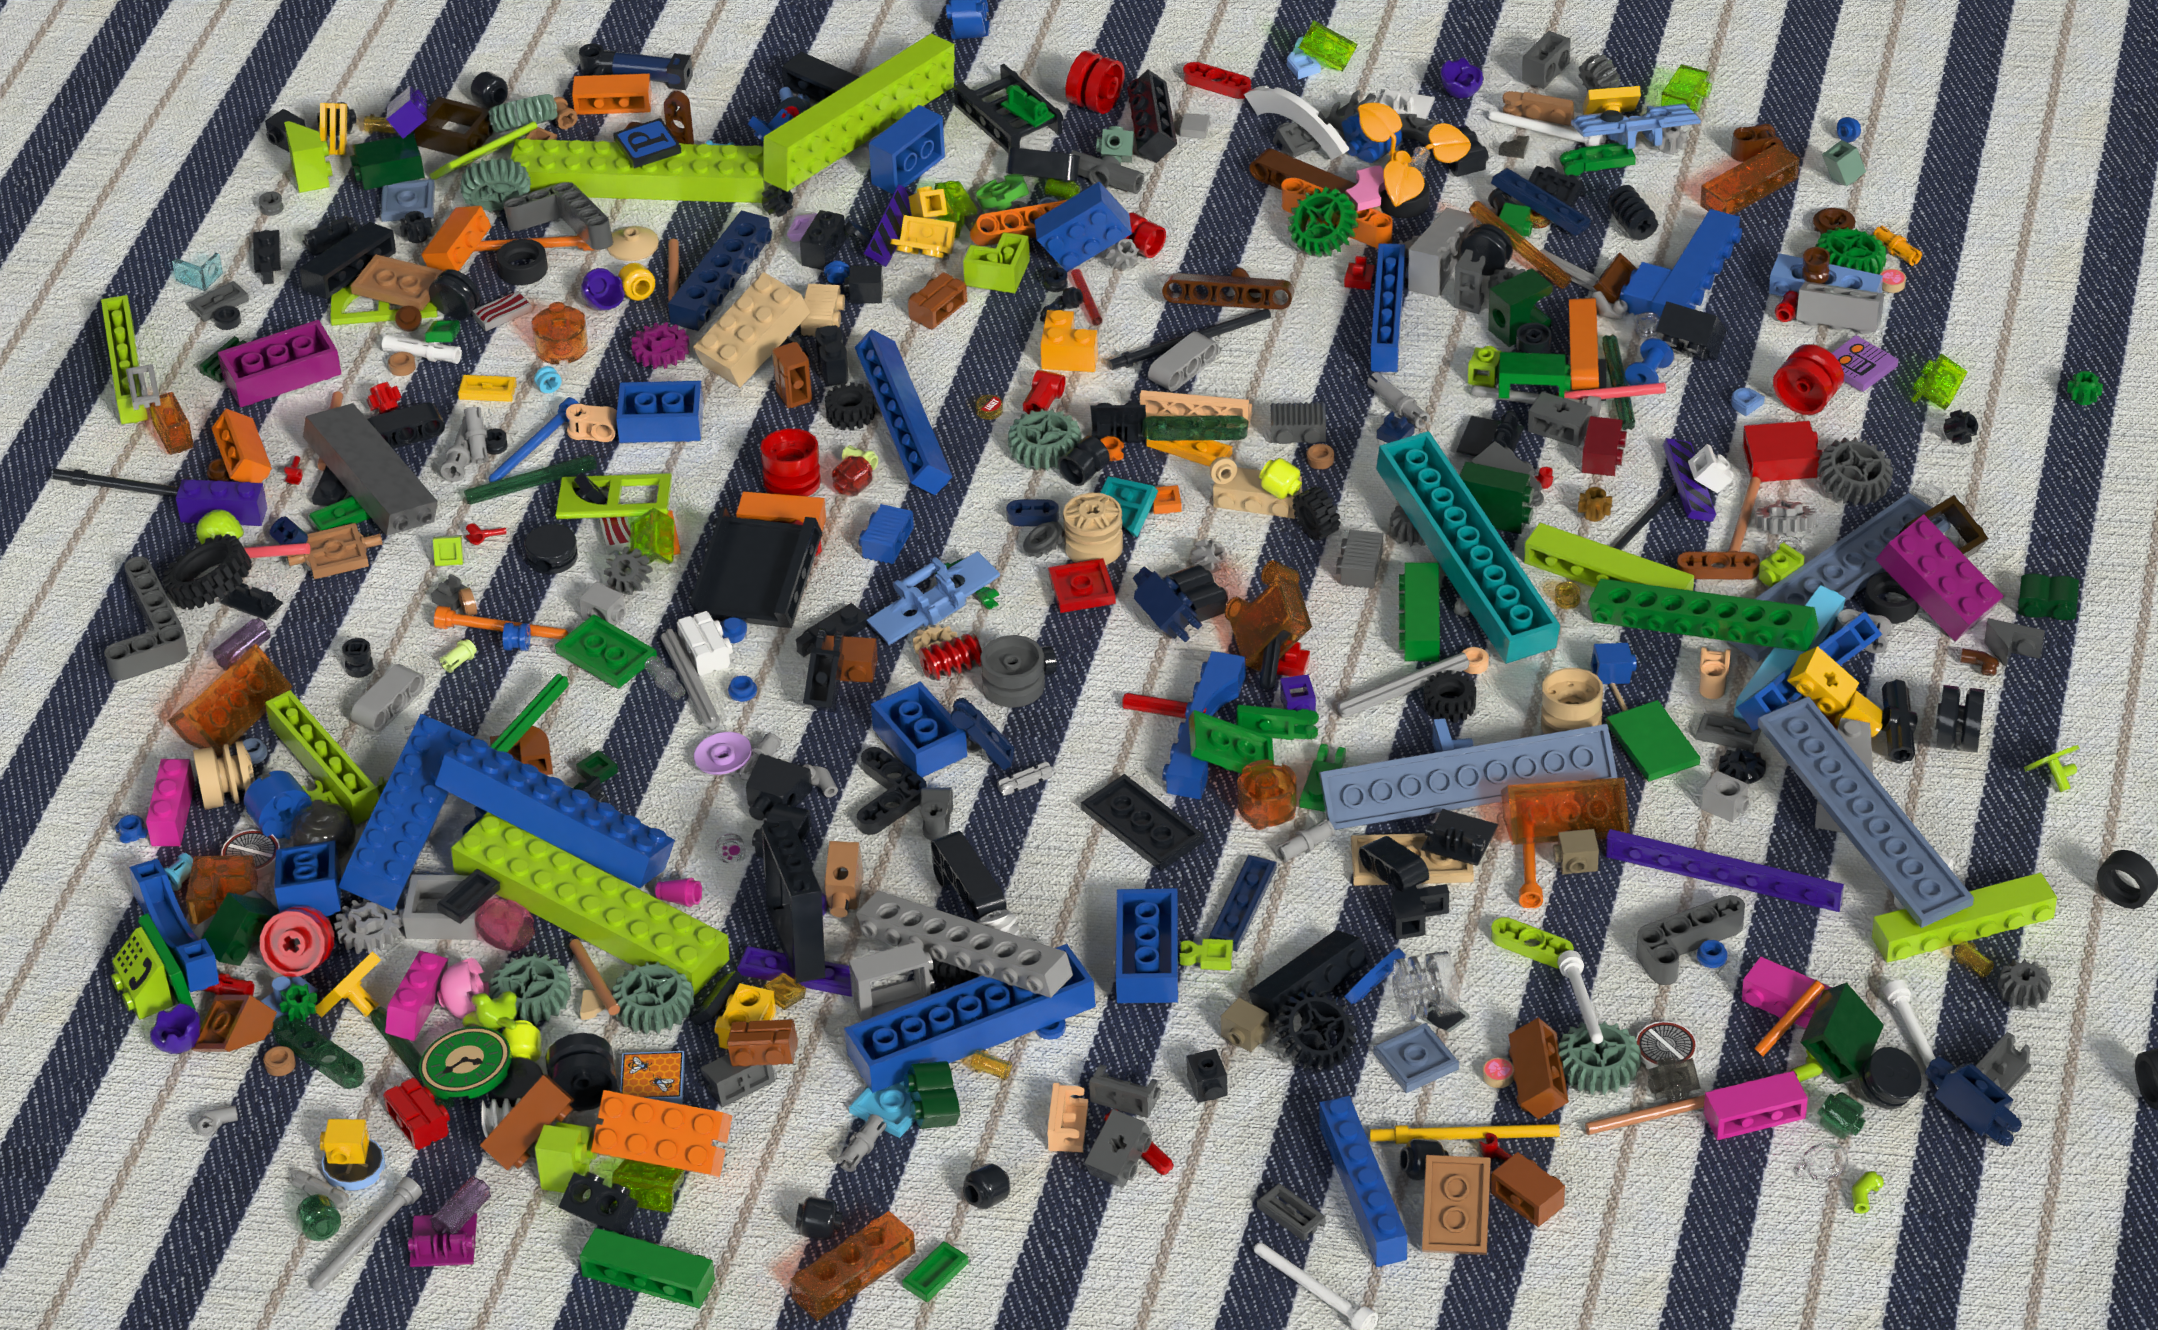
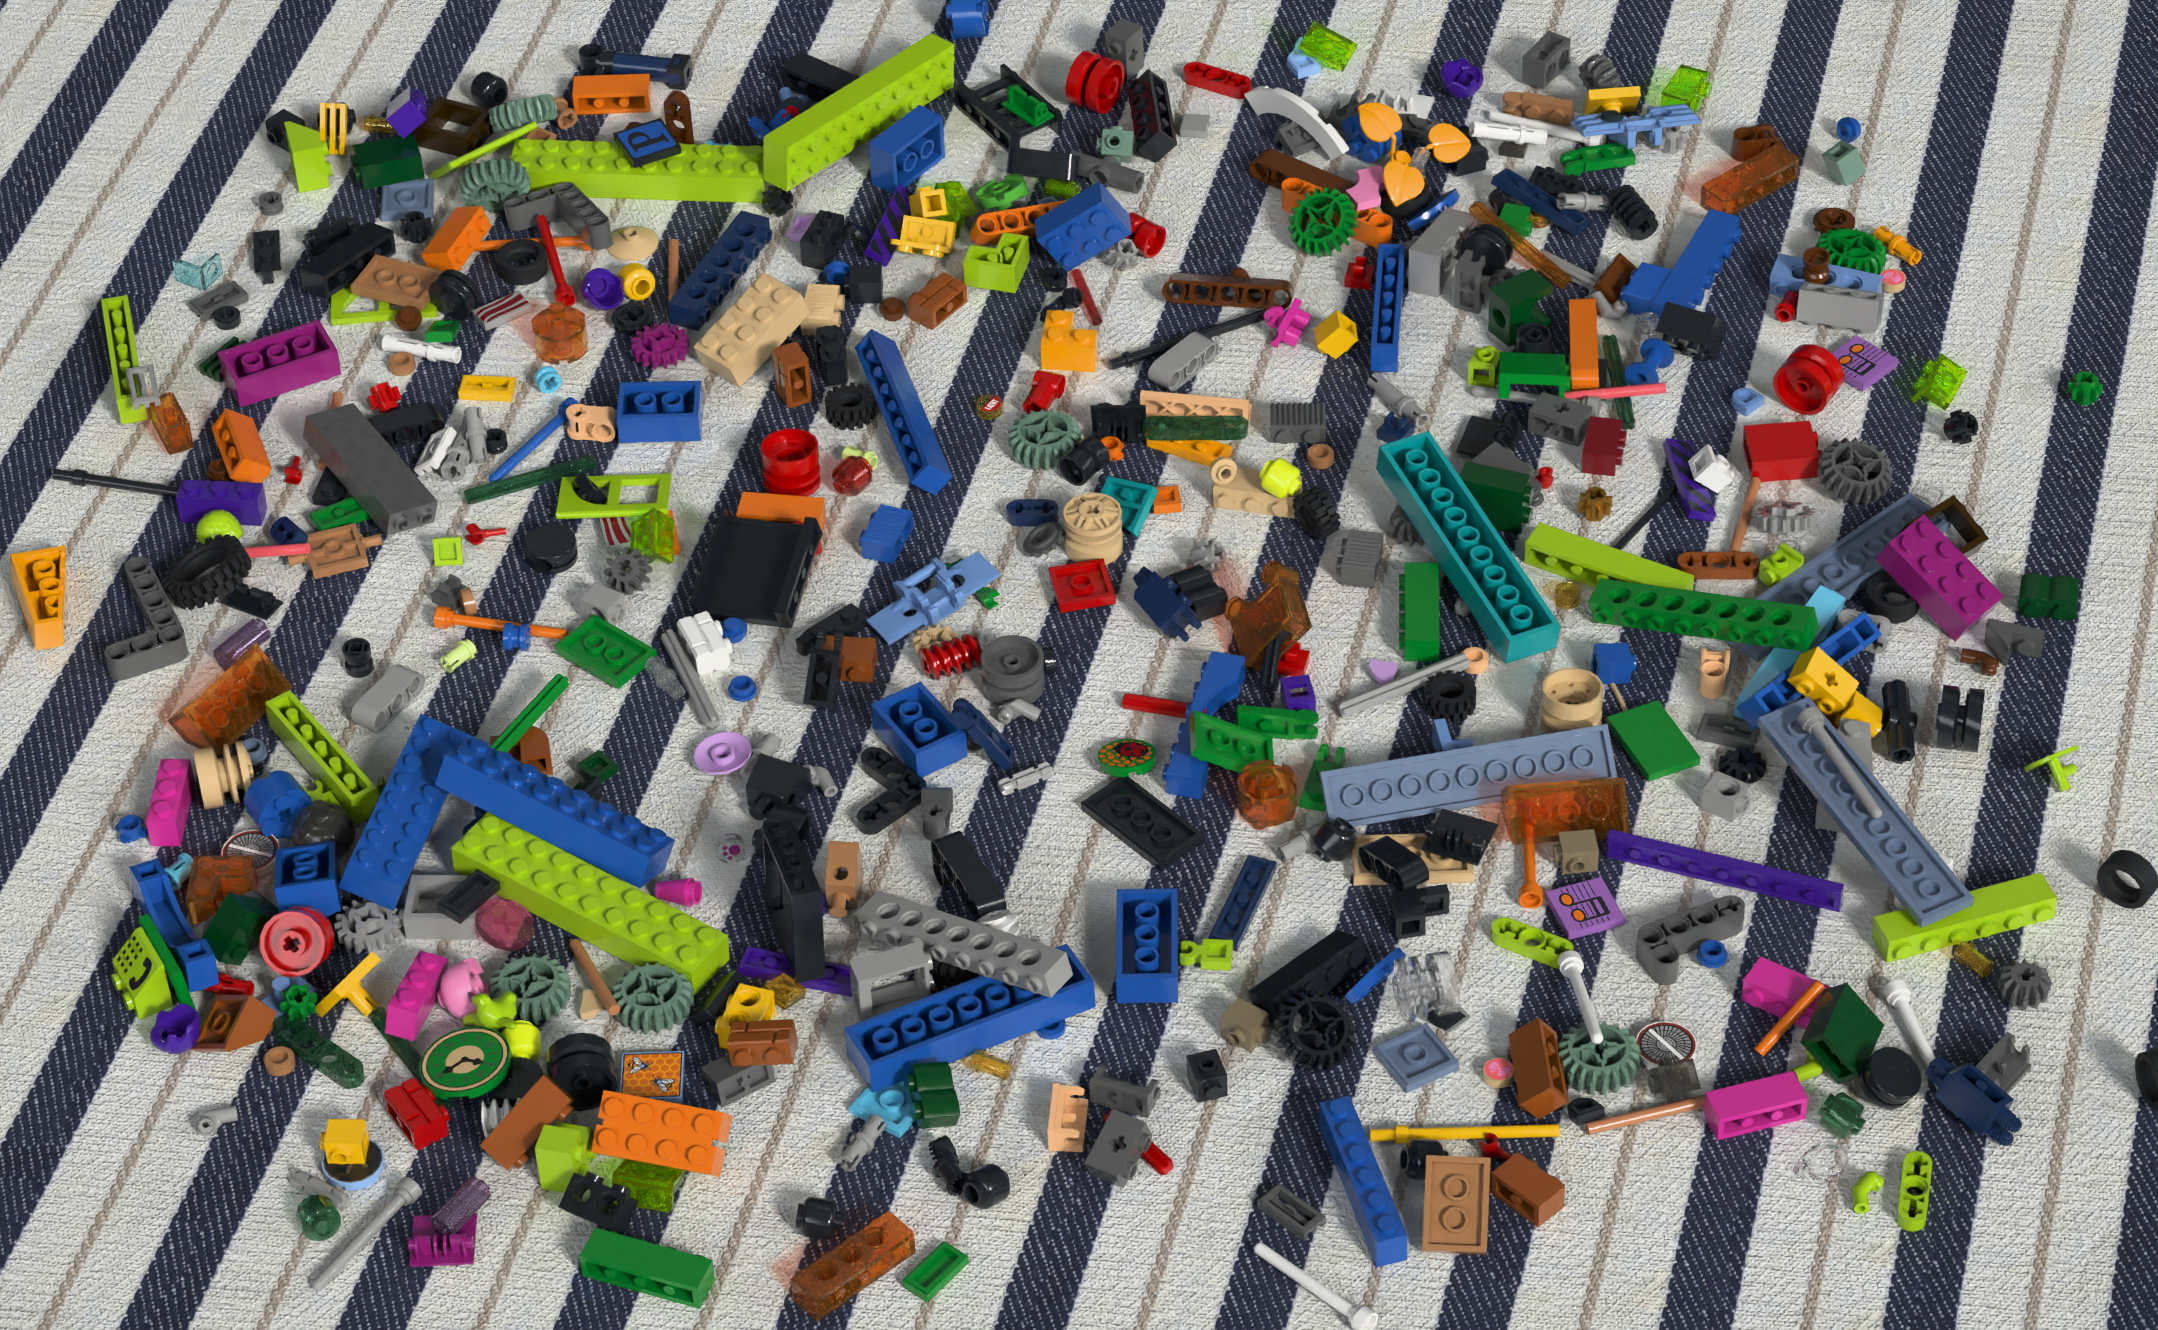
(41, 591): none -> light orange wedge
(435, 450): none -> white tile
(563, 292): none -> red piece
(638, 312): none -> black gear
(892, 309): none -> reddish brown plate
(947, 1165): none -> black connector
(1016, 708): none -> light grey arm
(1125, 44): none -> dark grey brick
(1126, 757): none -> tile
(1277, 318): none -> dark pink hips
(1334, 840): none -> black head
(1335, 335): none -> yellow brick
(1383, 670): none -> lavender tile
(1433, 210): none -> blue tile
(1518, 134): none -> white pin
(1582, 202): none -> light grey pin
(1584, 908): none -> medium lavender tile
(1585, 1110): none -> black tile
(1813, 722): none -> light grey piece
(1919, 1201): none -> lime beam

